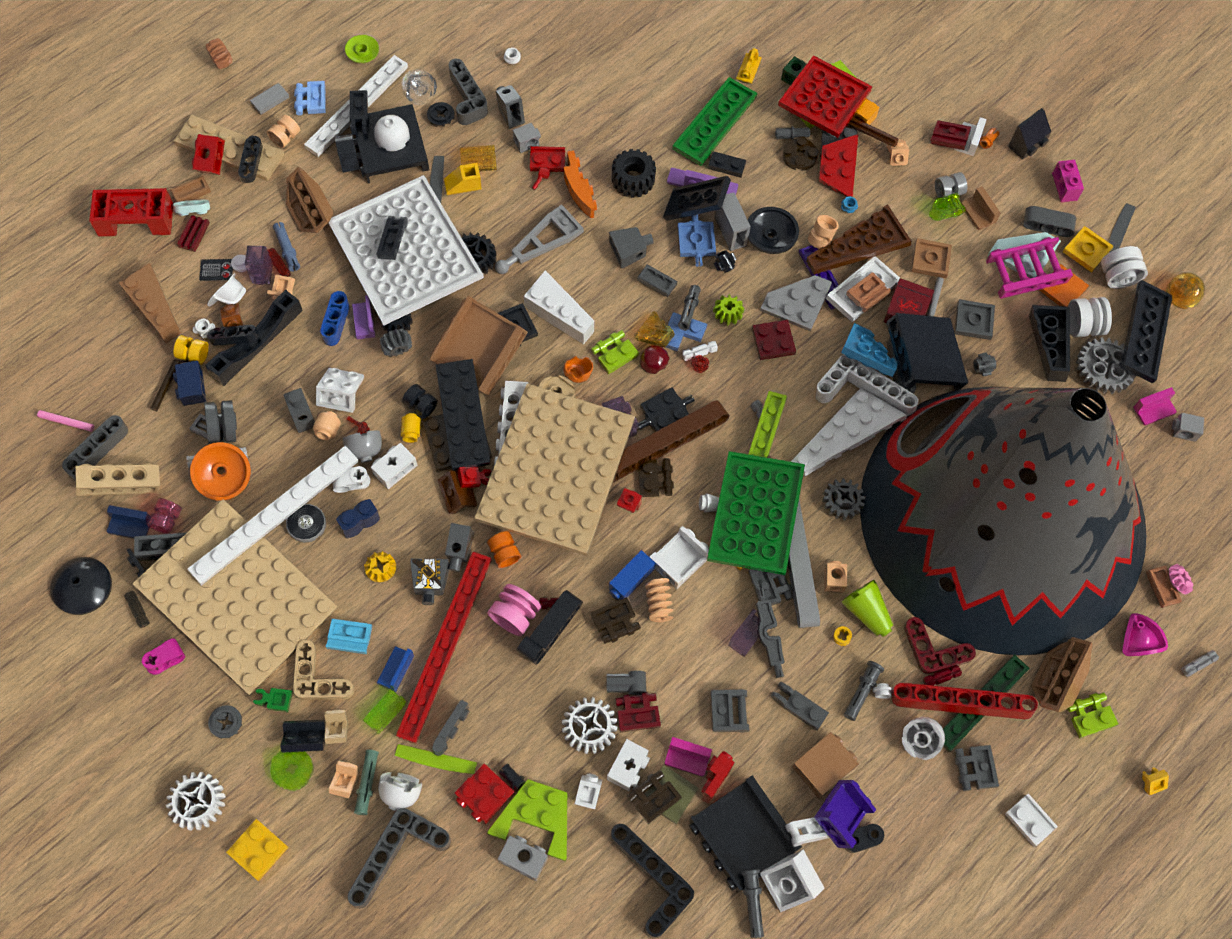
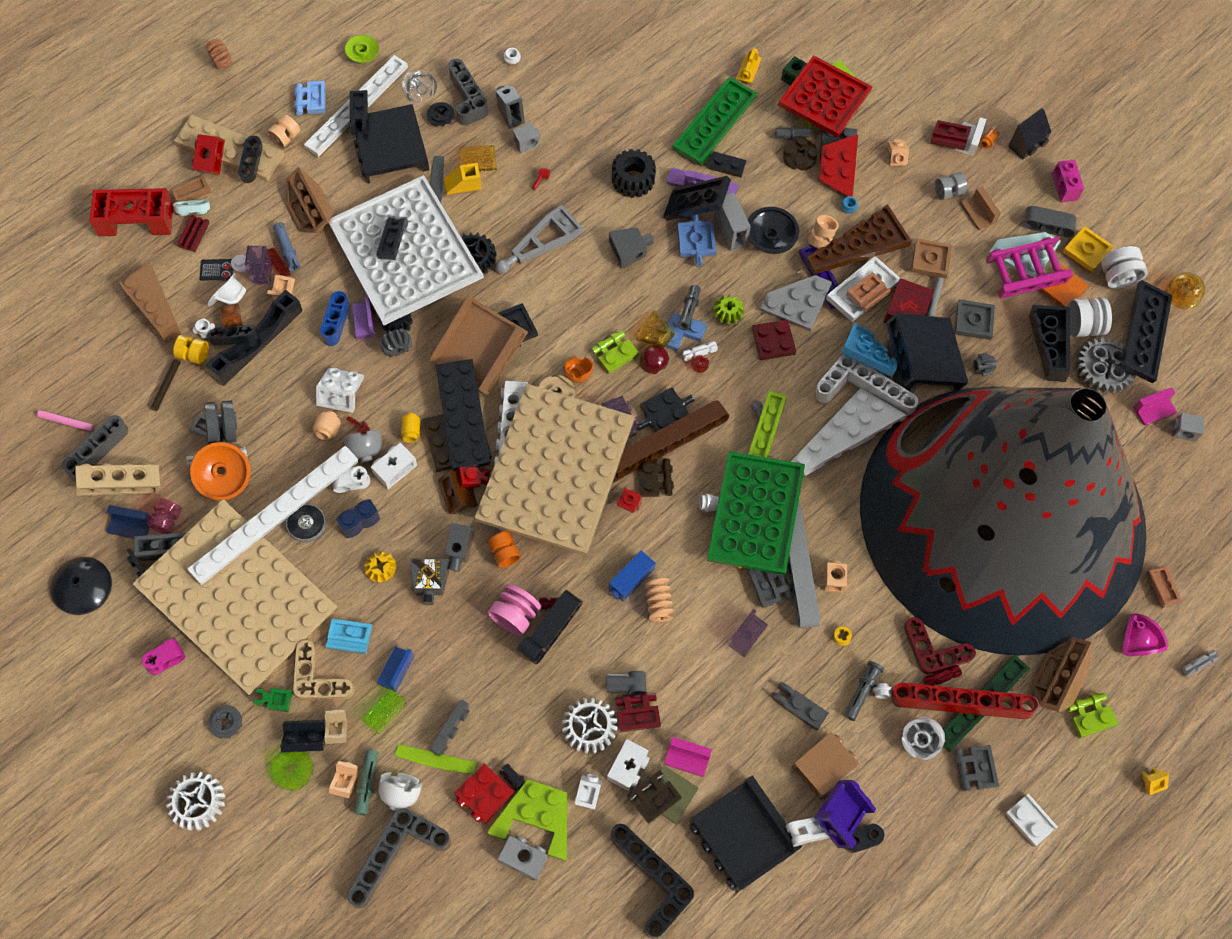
(136, 609): clear smoke axle -> none
(190, 383): dark blue brick -> none
(257, 850): yellow plate -> none
(269, 98): light grey tile -> none
(298, 406): dark grey torso -> none
(347, 153): black brick -> none
(391, 133): white cylinder -> none
(417, 399): black wheel -> none
(443, 648): red plate -> none
(547, 157): red plate -> none
(558, 308): white wedge -> none
(579, 187): orange slope -> none
(612, 615): dark brown plate -> none
(657, 280): dark grey plate -> none
(680, 557): white panel -> none
(717, 772): red plate -> none
(723, 711): dark grey plate -> none
(725, 261): black gear -> none
(752, 892): dark grey pin -> none
(771, 643): dark grey piece -> none
(792, 881): white slope -> none
(847, 506): dark grey gear -> none
(867, 112): light orange brick -> none
(870, 608): lime cone -> none
(873, 132): reddish brown axle -> none
(946, 207): clear neon green piece -> none
(1121, 226): dark grey sticker -> none
(1180, 579): bright pink gear -> none

